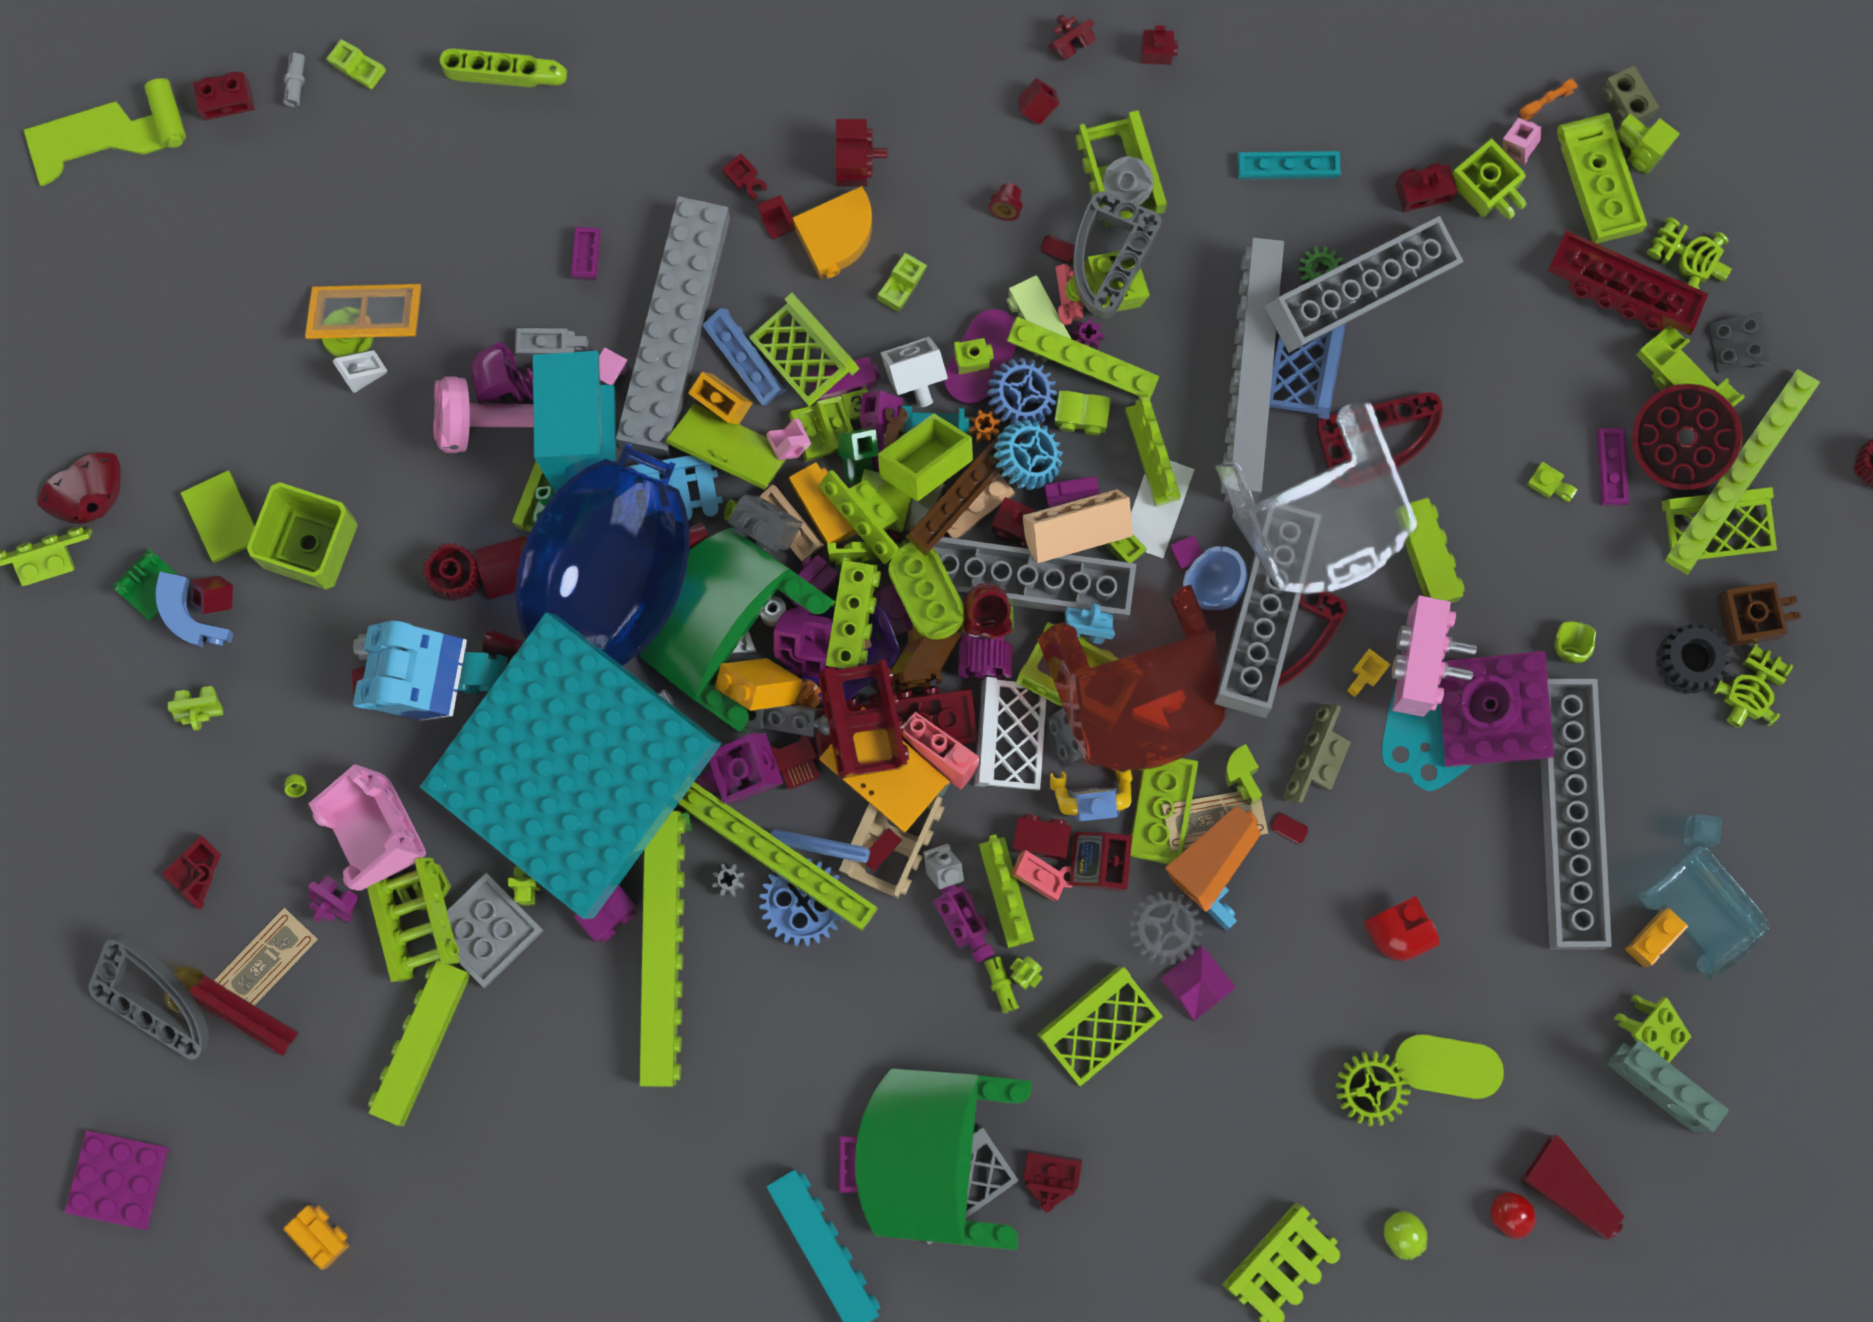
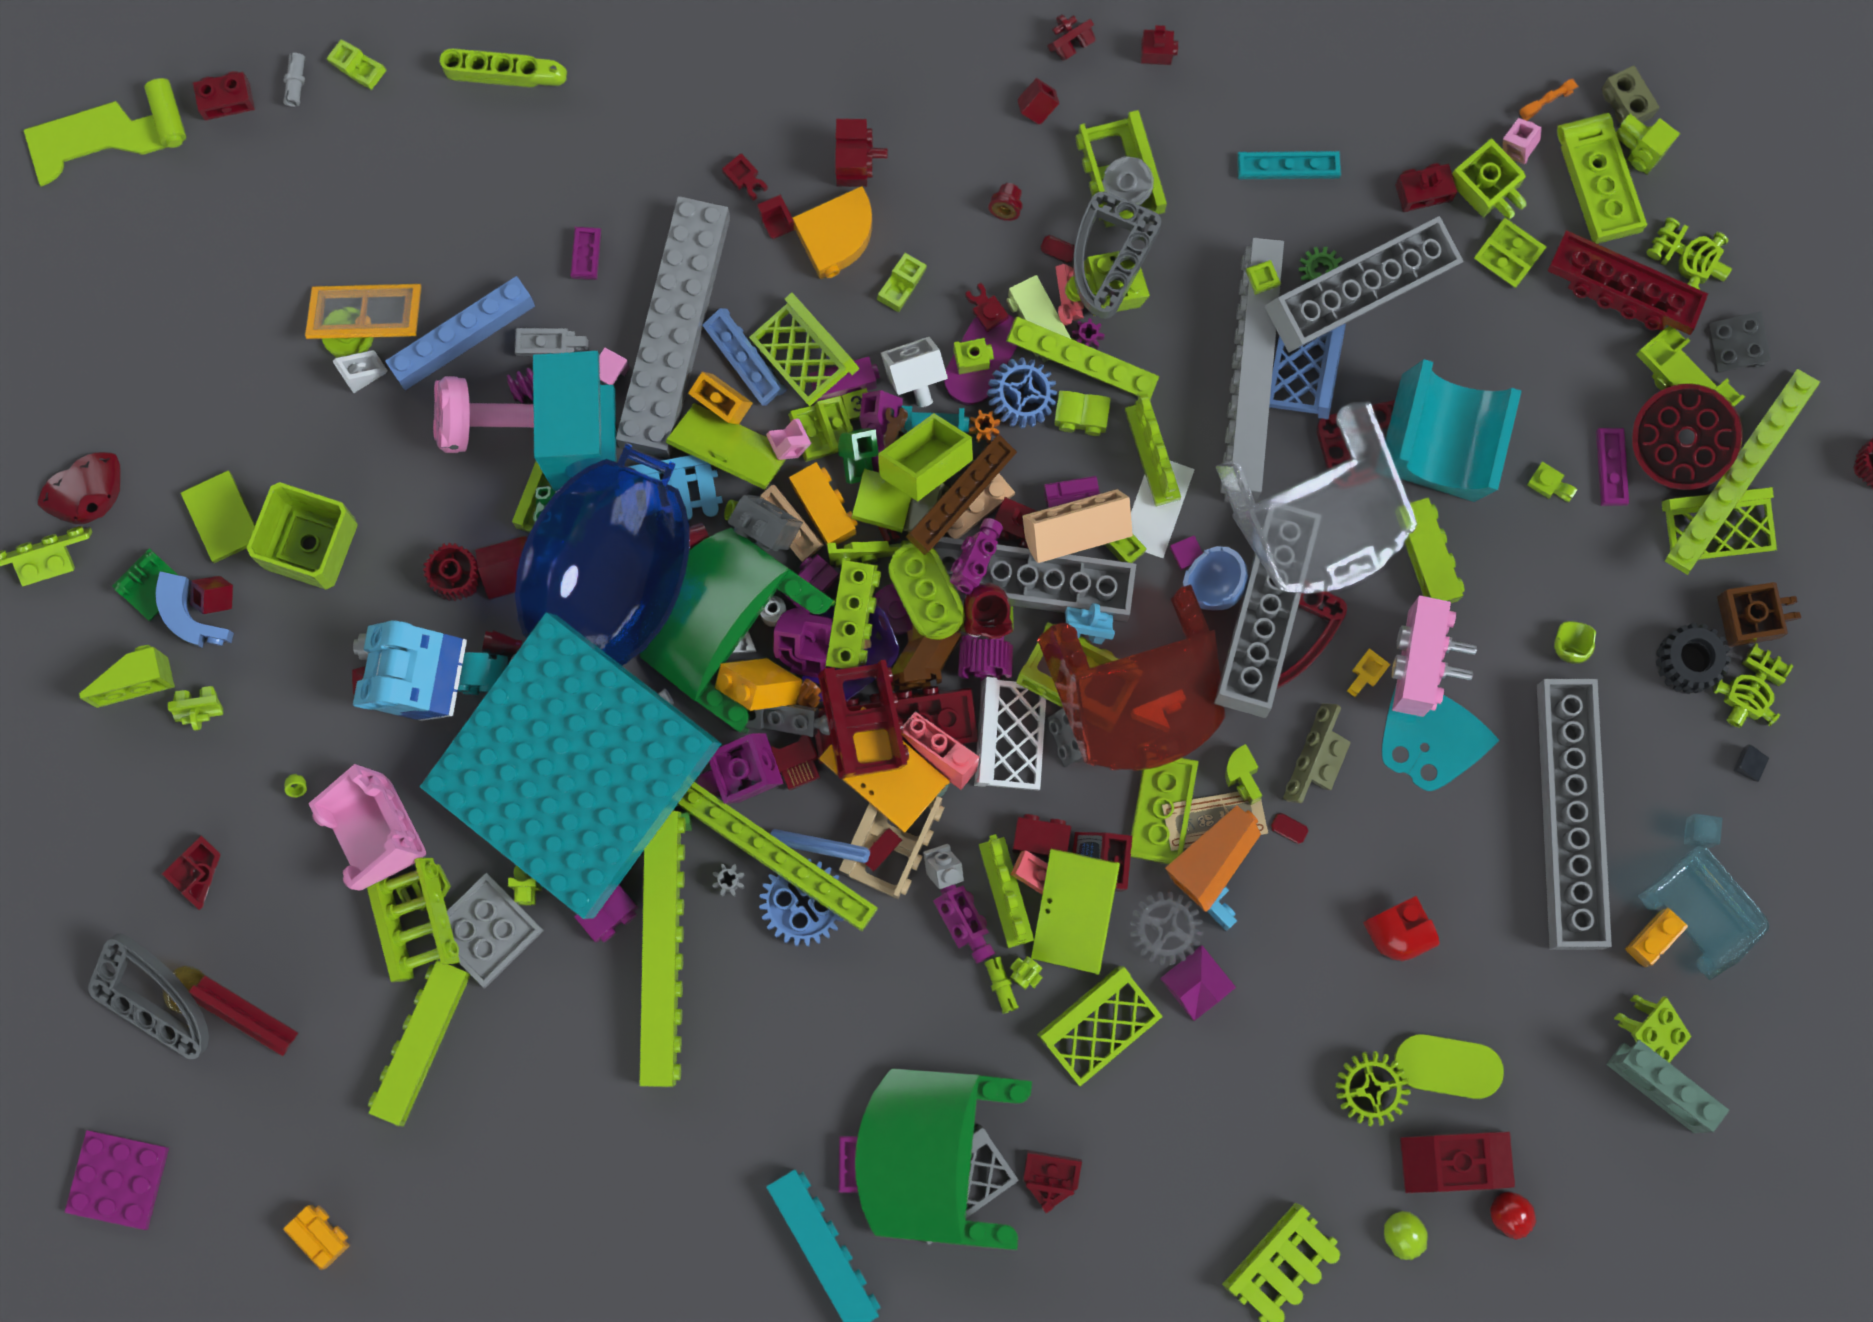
(131, 677): none -> lime slope
(267, 957): sticker -> none
(328, 905): magenta hips -> none
(460, 333): none -> medium blue brick
(494, 373): magenta brick -> none
(865, 512): lime bracket -> none
(975, 556): none -> magenta brick
(987, 311): none -> dark red plate
(1020, 458): medium azure gear -> none
(1079, 909): none -> lime container
(1093, 802): torso -> none
(1263, 277): none -> lime tile
(1450, 433): none -> teal piece
(1457, 1162): none -> dark red slope
(1510, 252): none -> lime slope
(1511, 731): magenta piece -> none
(1569, 1186): dark red slope -> none
(1751, 763): none -> black slope

